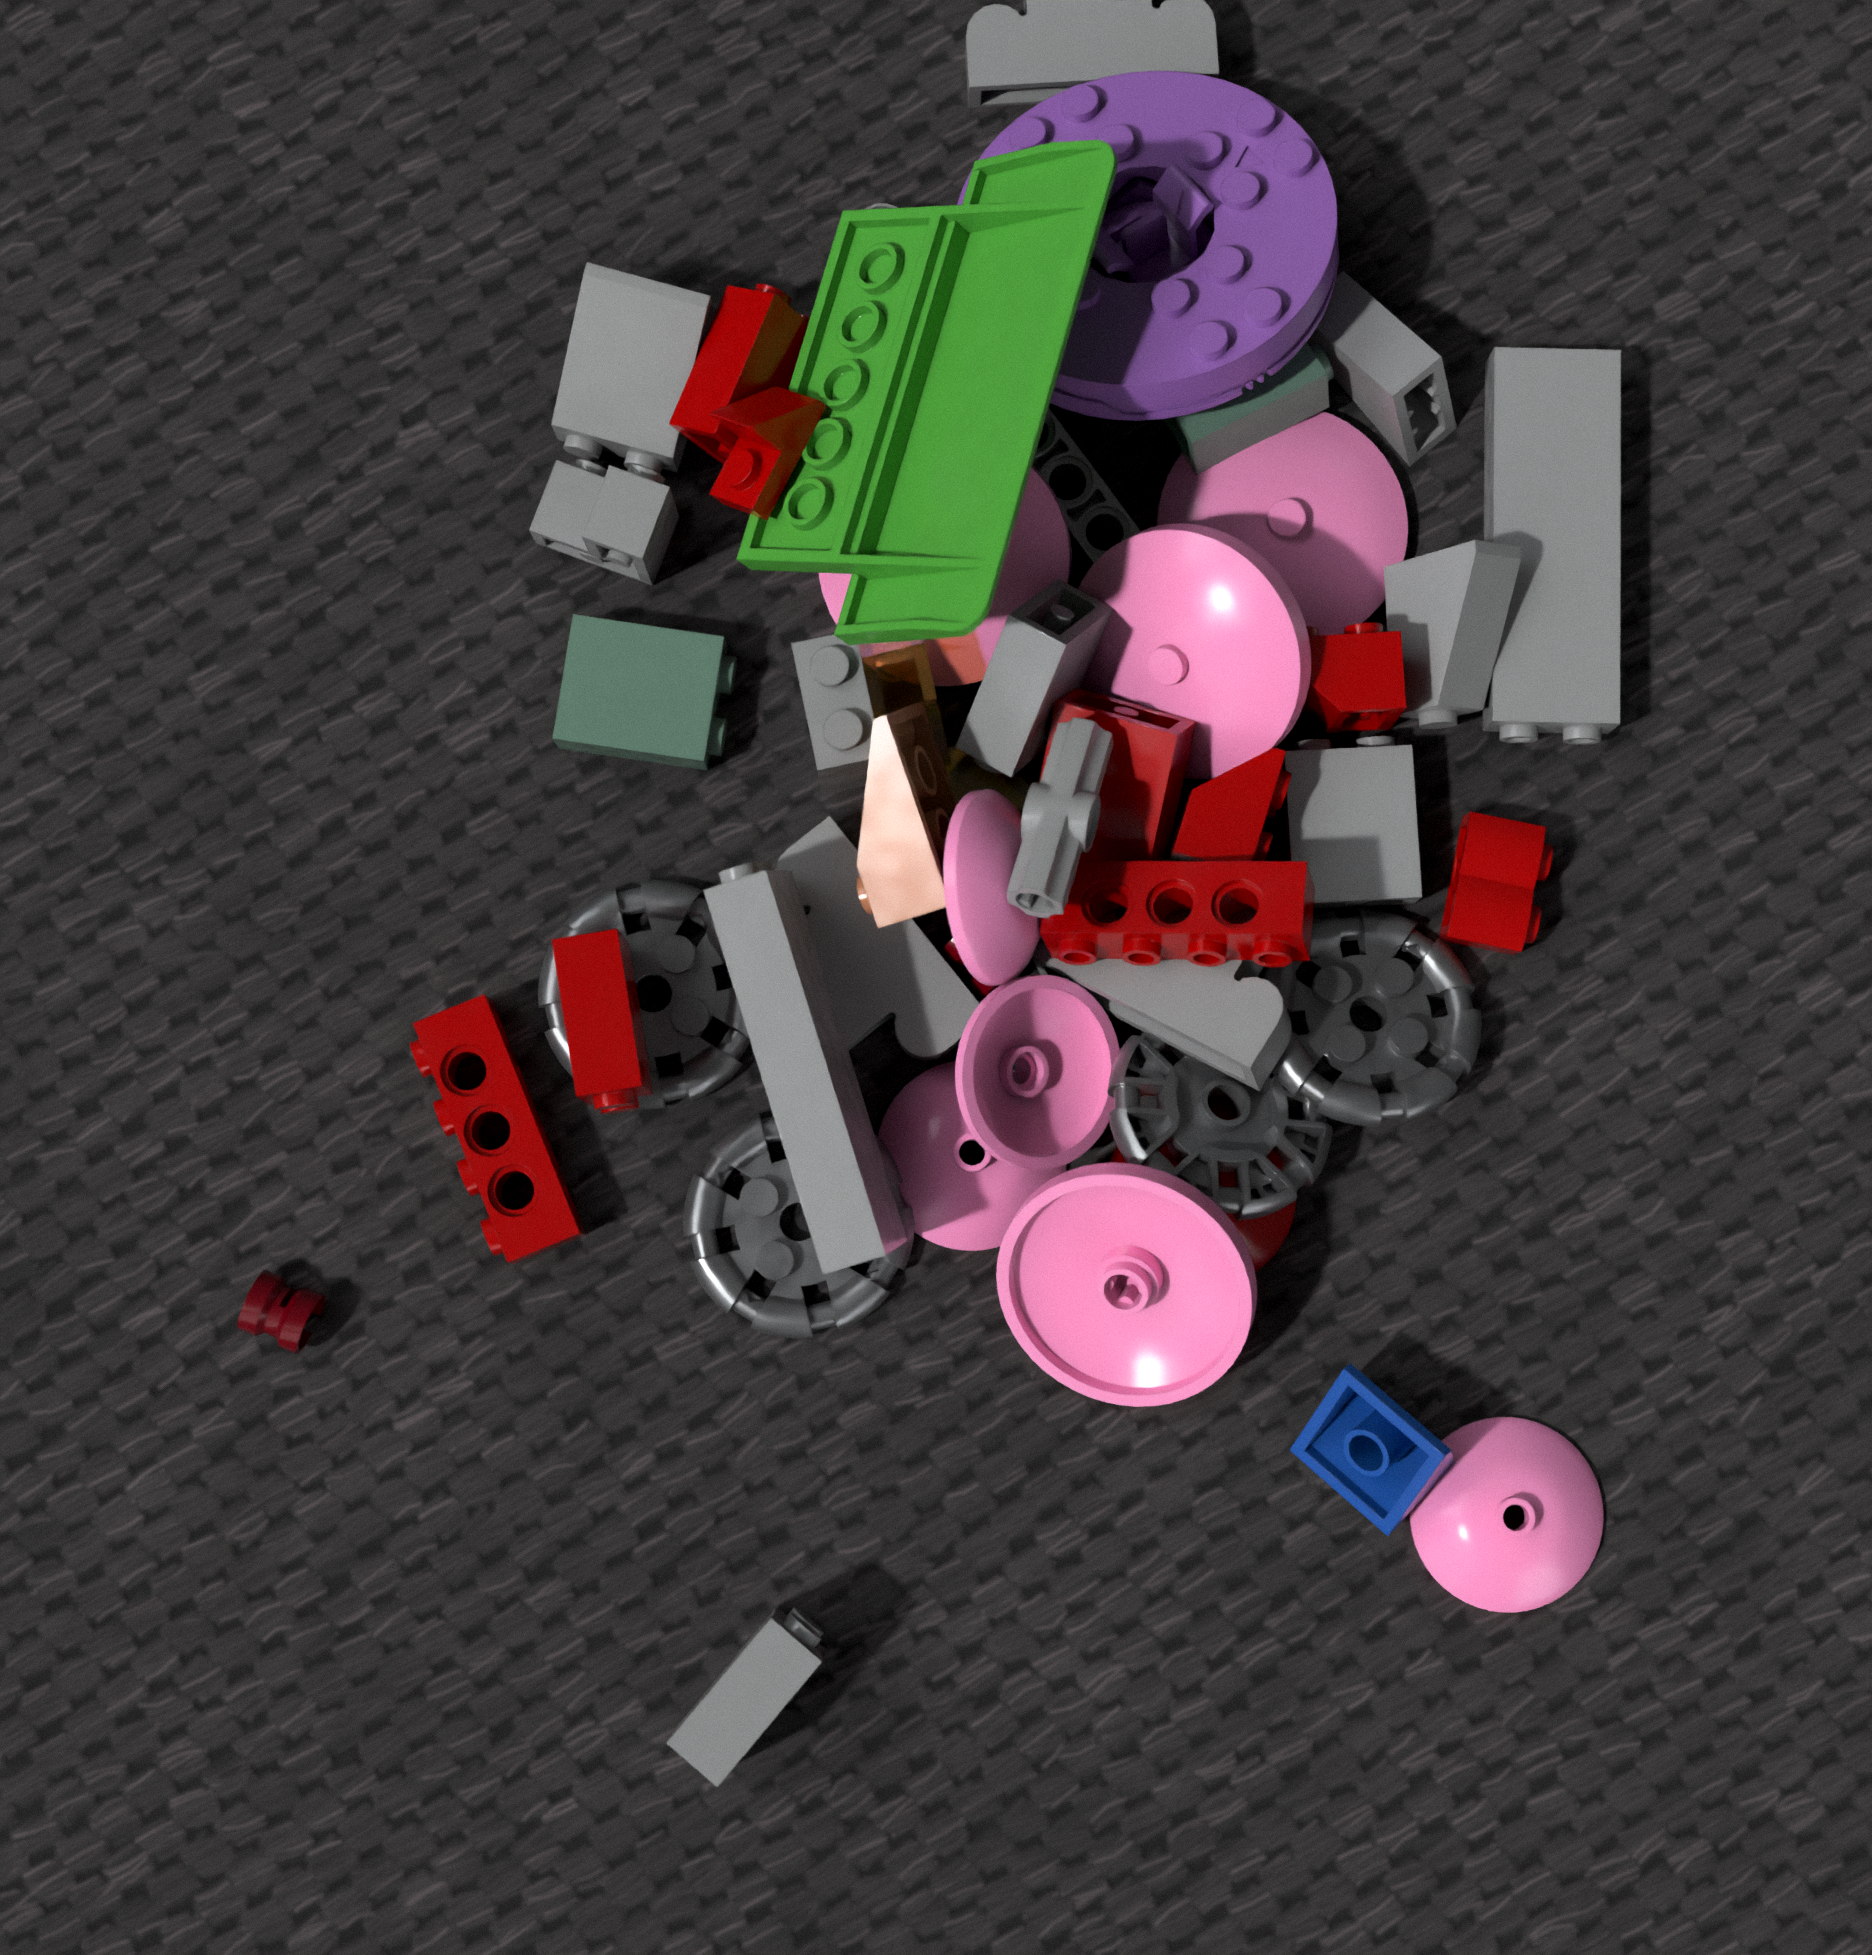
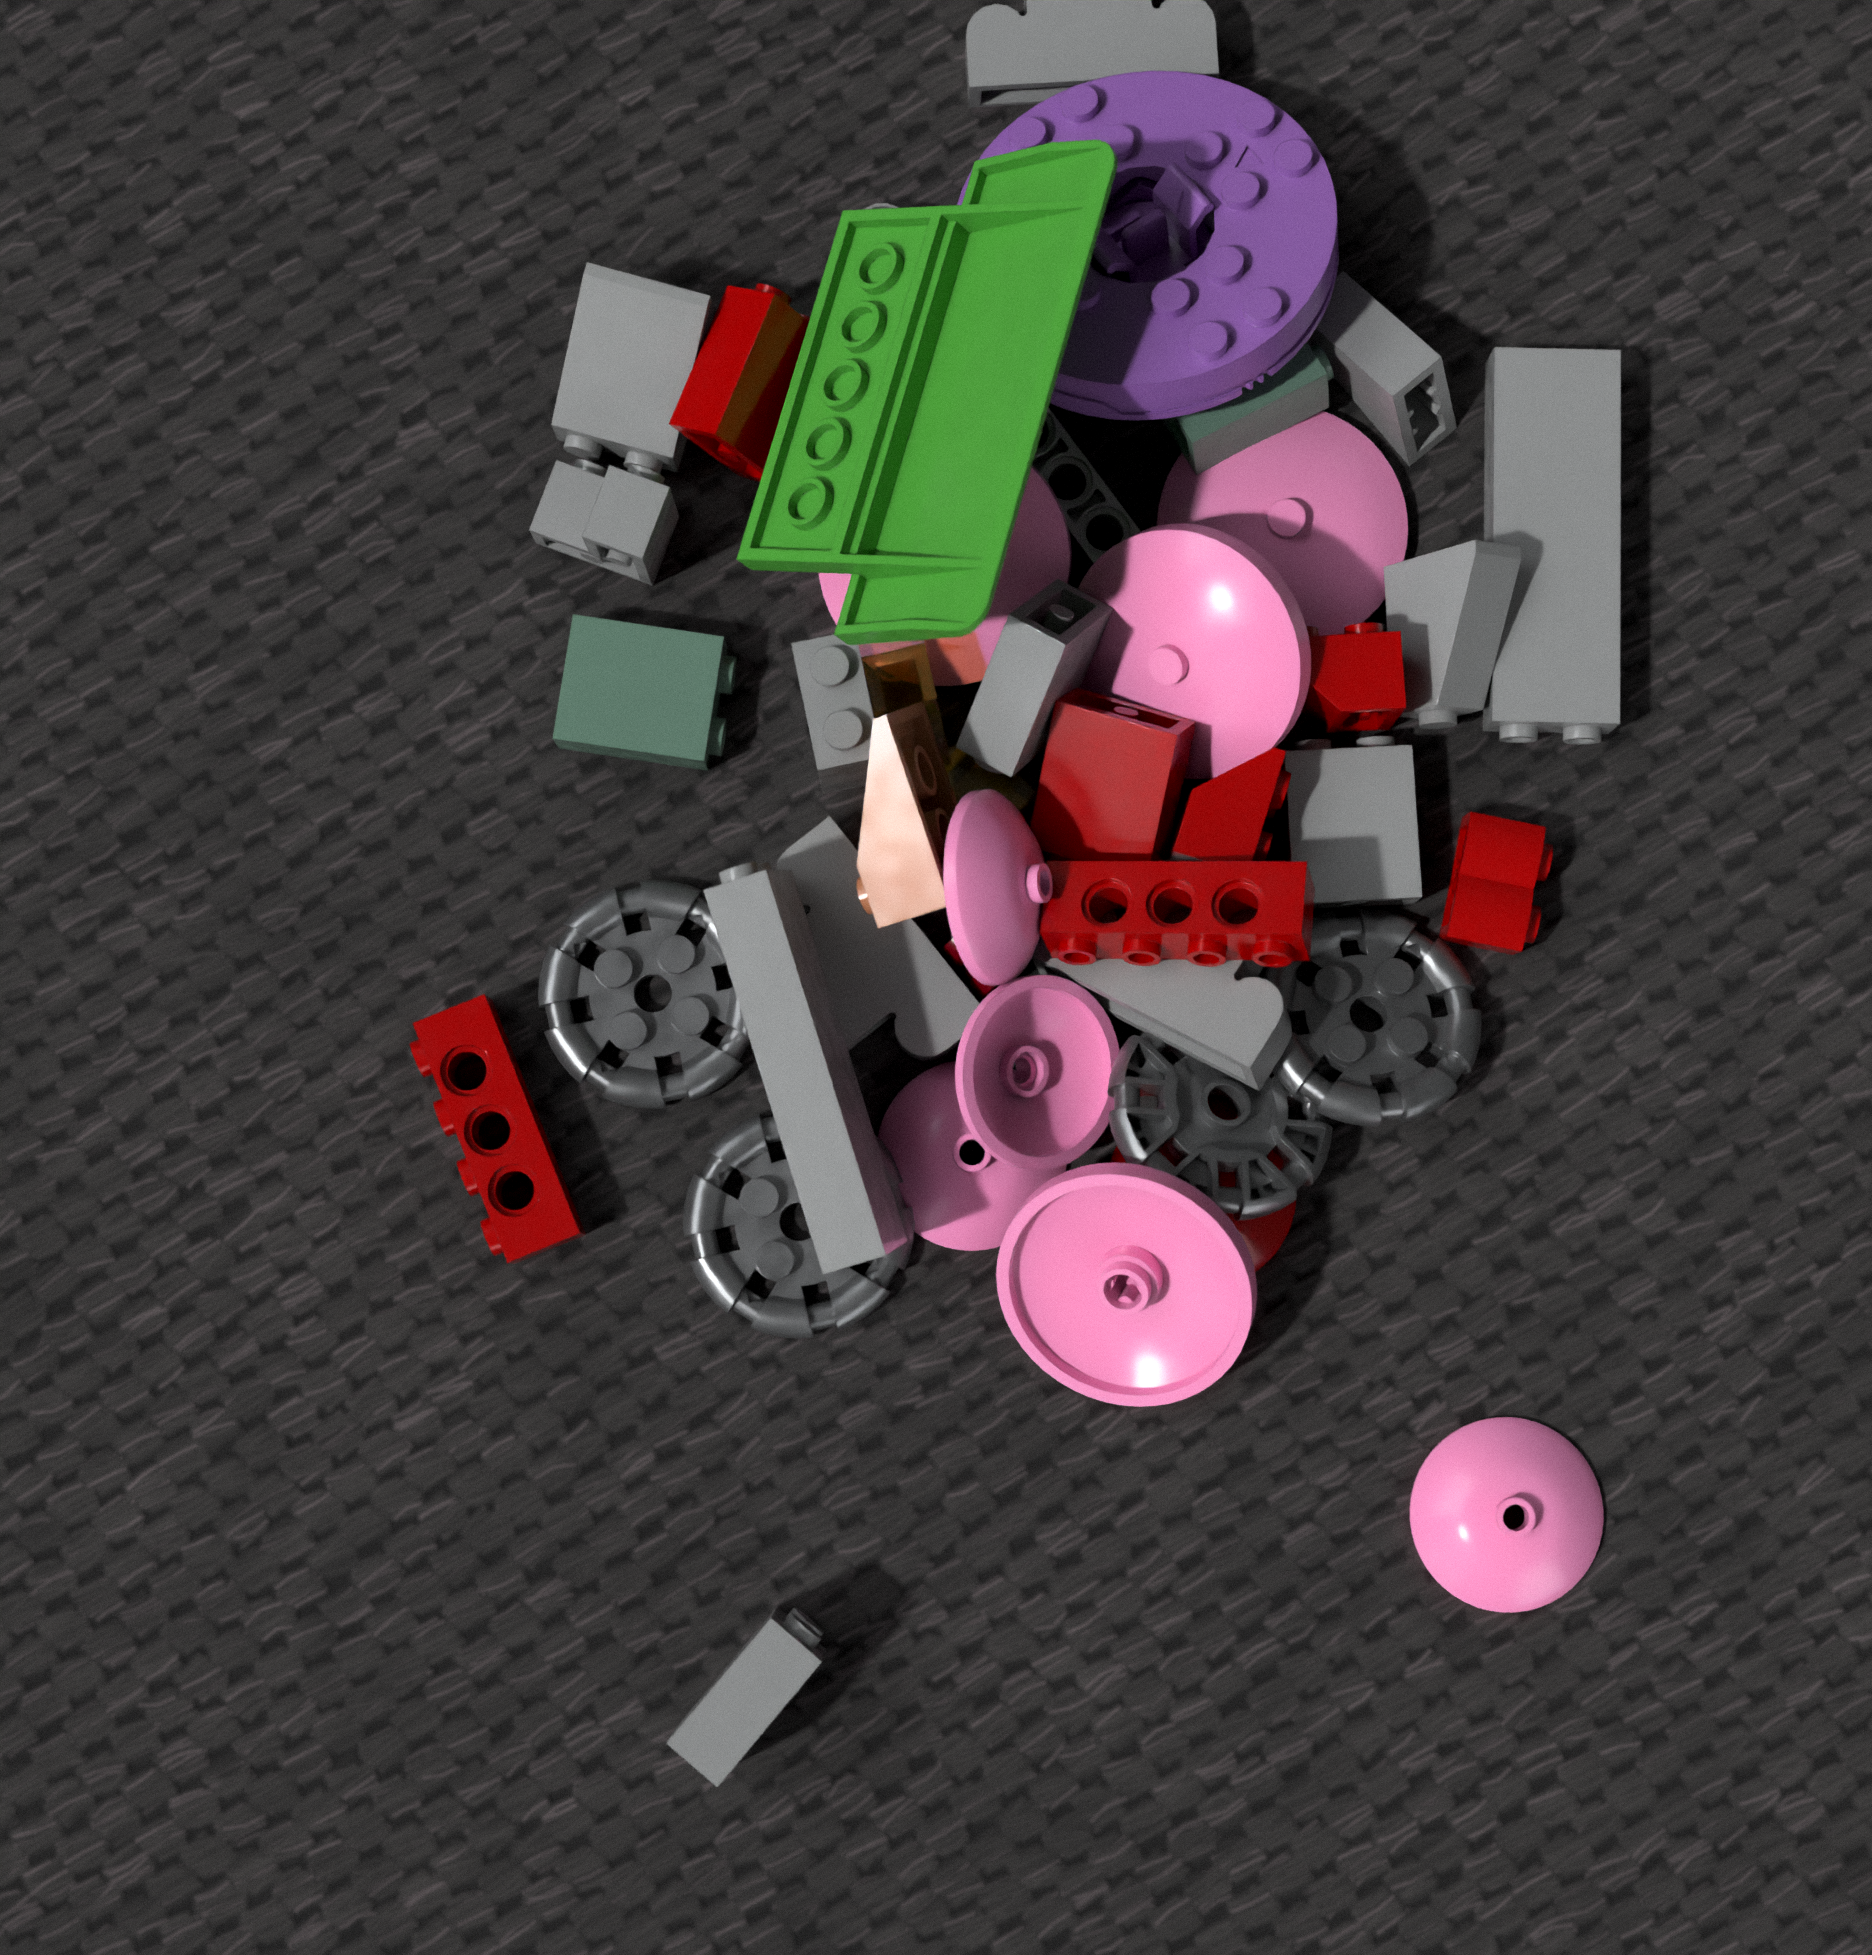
(279, 1311): dark red wheel -> none
(602, 1020): red brick -> none
(771, 438): red slope -> none
(1060, 818): light grey piece -> none
(1371, 1450): blue slope -> none

